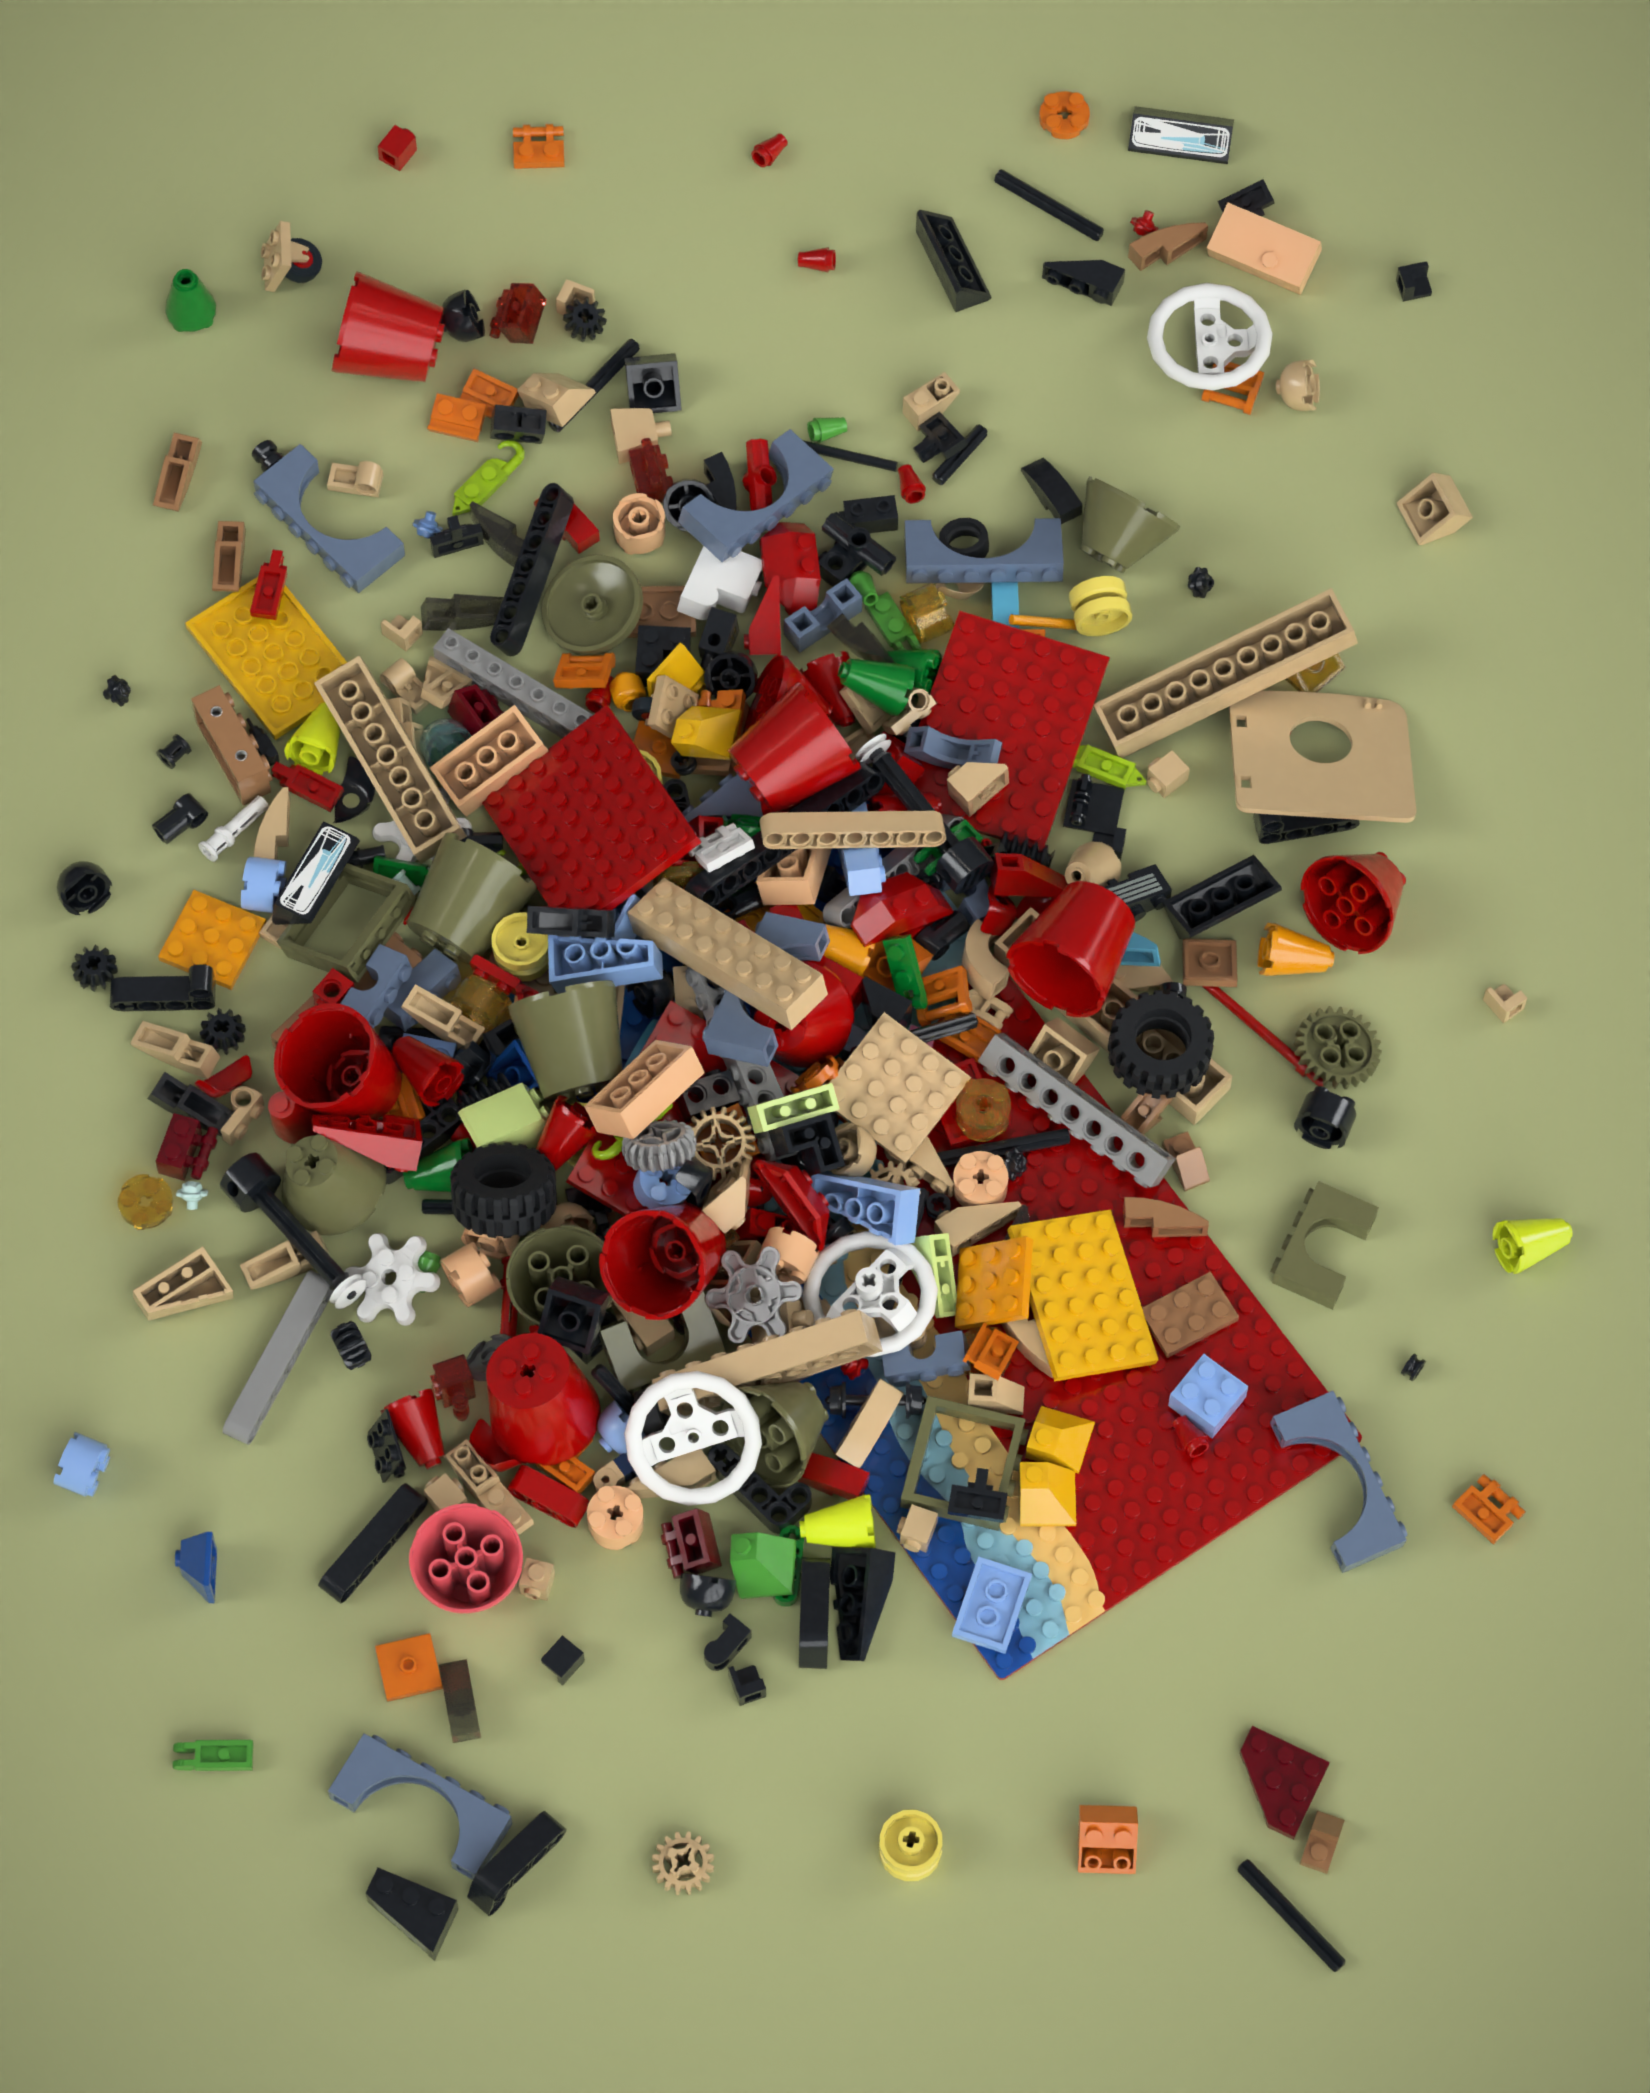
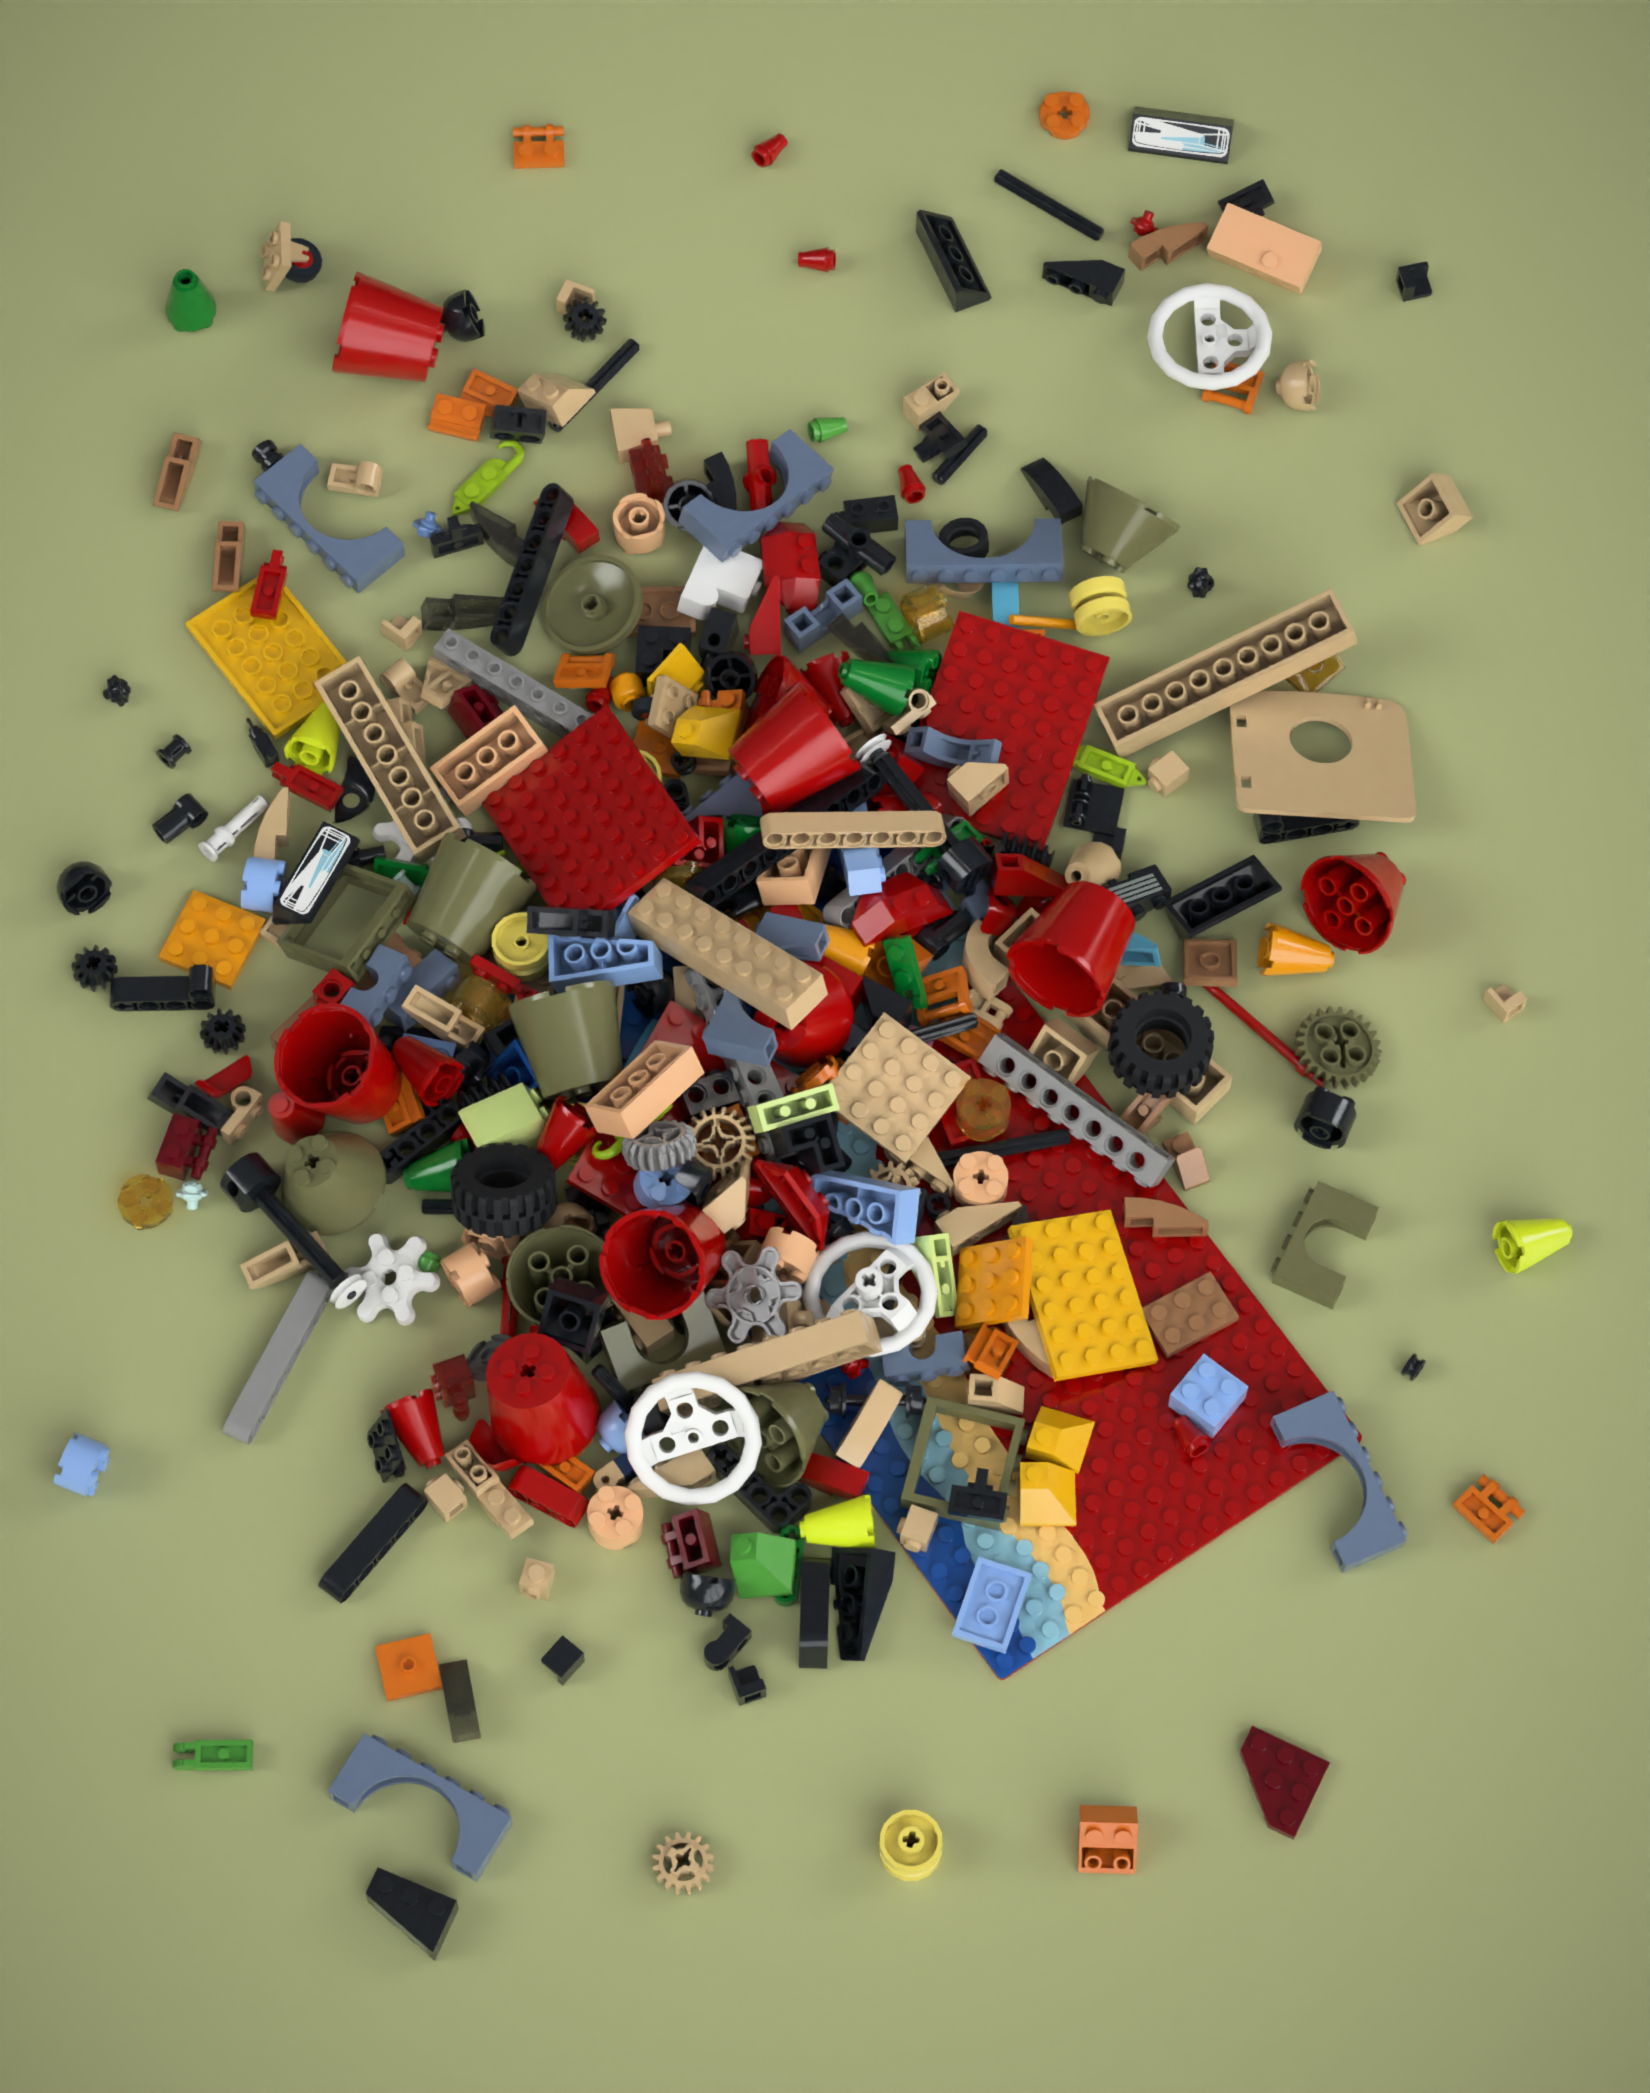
(176, 1049): tan slope -> none
(183, 1287): tan wedge -> none
(199, 1563): blue slope -> none
(231, 744): medium nougat piece -> none
(351, 1345): black gear -> none
(390, 1141): wedge -> none
(397, 147): red brick -> none
(441, 738): clear light blue cylinder -> none
(466, 1558): coral cone -> none
(514, 1861): black beam -> none
(518, 313): clear red brick -> none
(653, 382): black slope -> none
(722, 847): white plate -> none
(853, 456): black bar -> none
(857, 1150): tan cylinder -> none
(1015, 1163): black plant -> none
(1291, 1915): black axle -> none
(1322, 1842): medium nougat slope -> none

